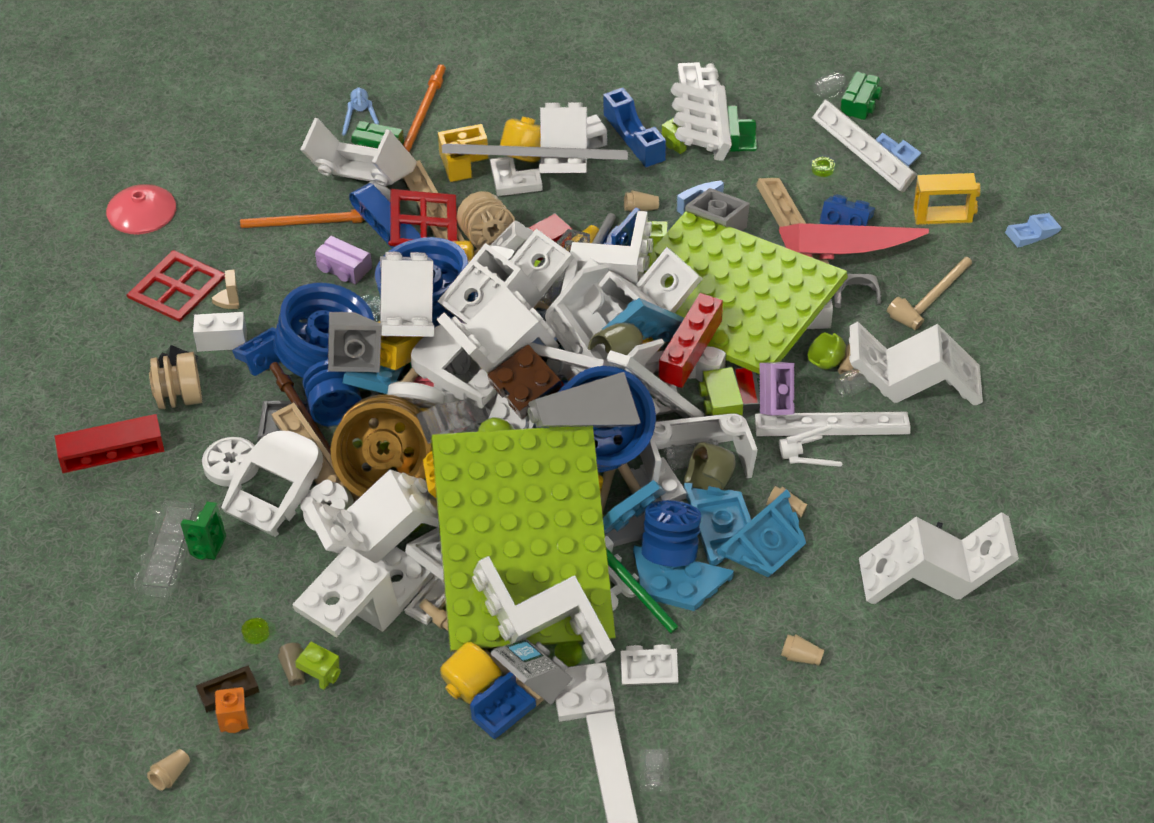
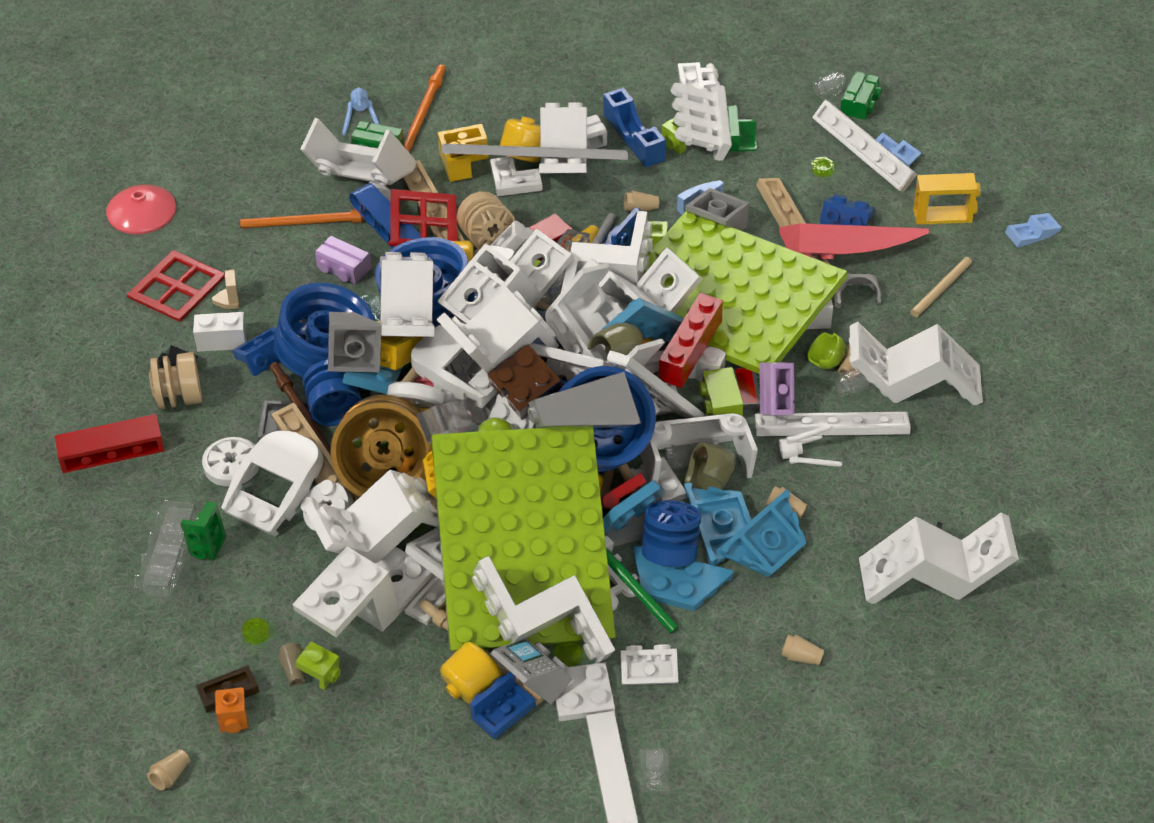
(628, 488): none -> red plate
(904, 313): tan cone -> none

